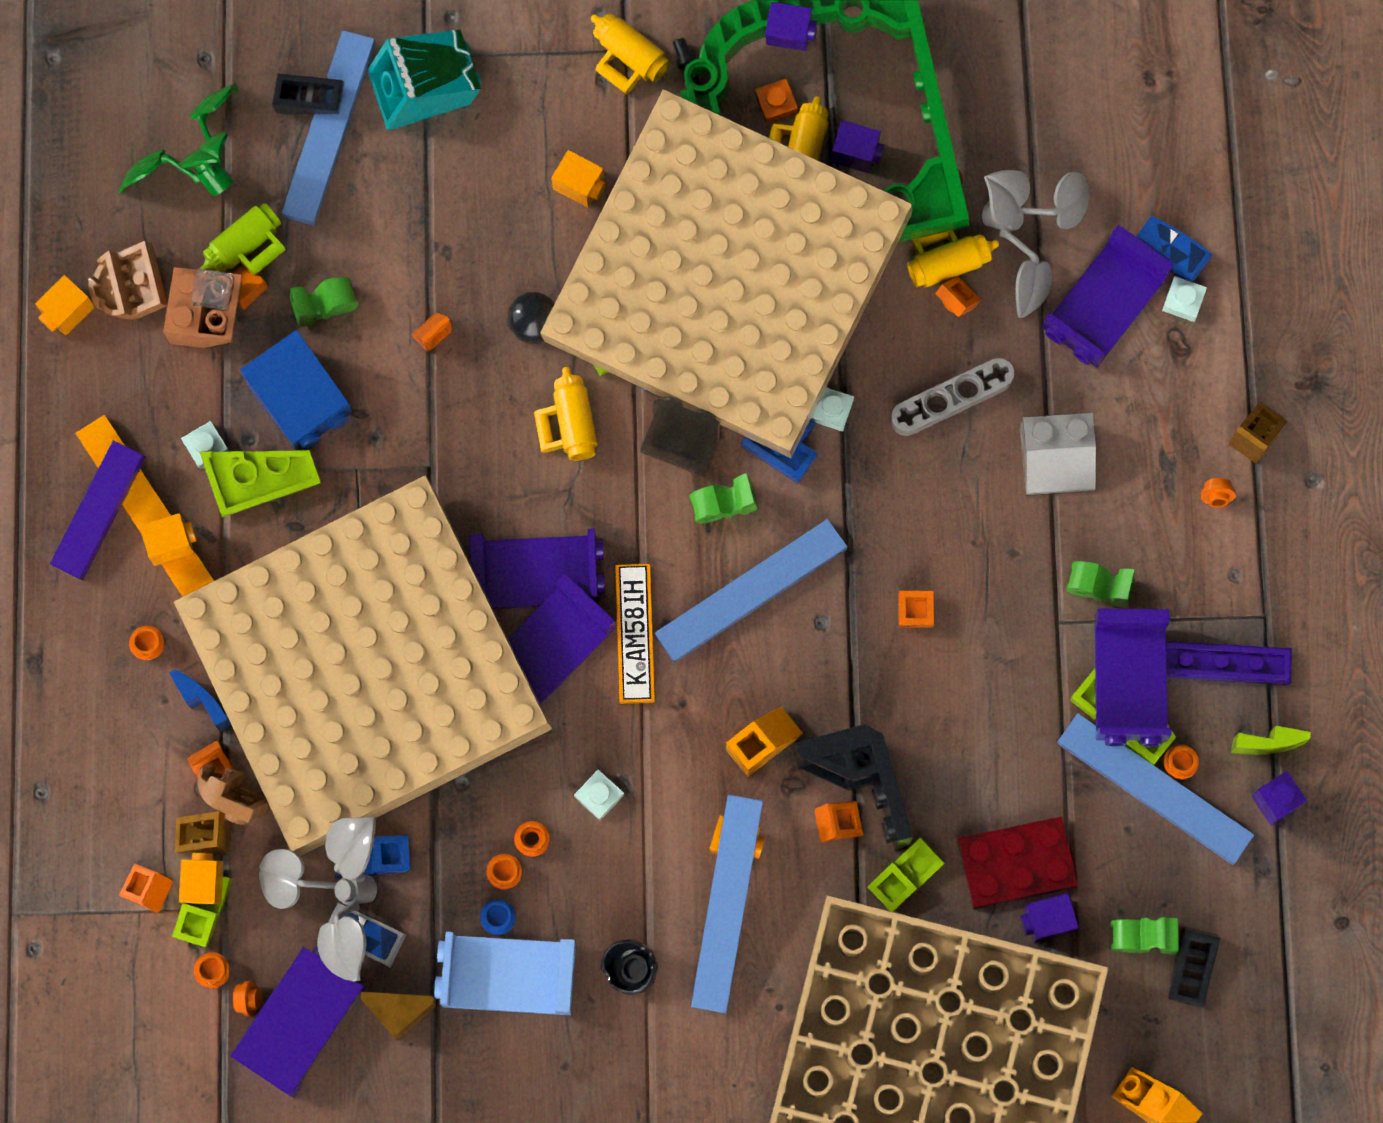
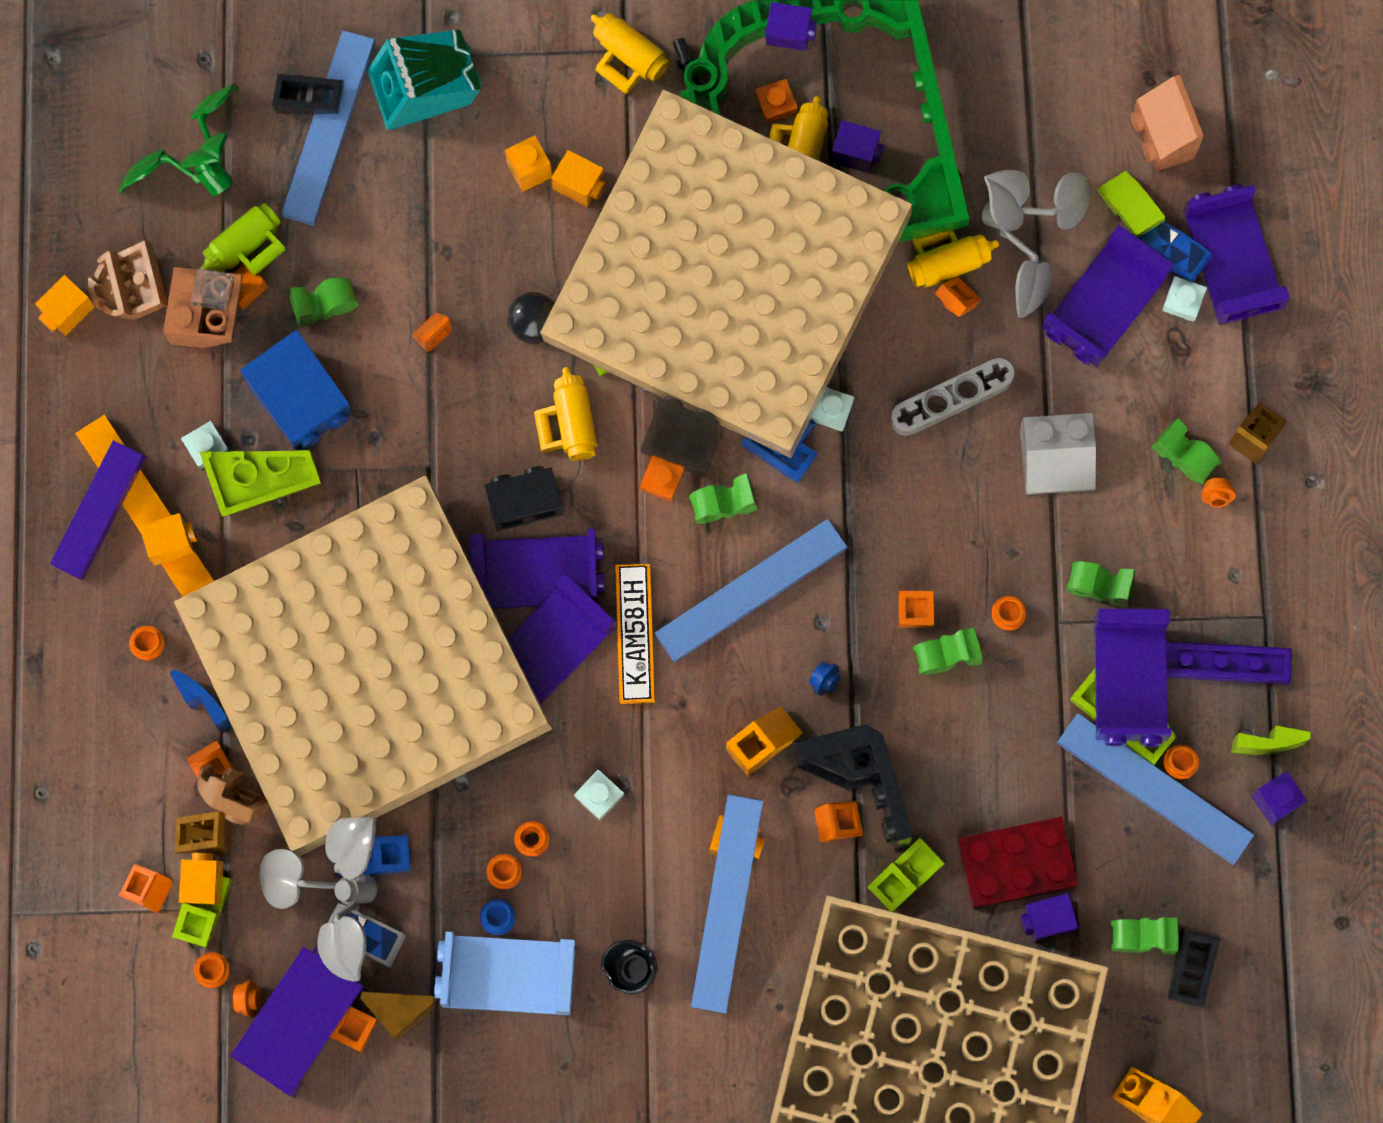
(355, 1029): none -> orange plate
(523, 498): none -> black brick
(528, 163): none -> light orange brick
(662, 478): none -> orange plate
(825, 678): none -> blue plate
(944, 653): none -> bright green leg
(1008, 613): none -> orange plate
(1131, 203): none -> lime slope
(1167, 124): none -> slope
(1191, 456): none -> bright green leg
(1240, 268): none -> dark purple panel

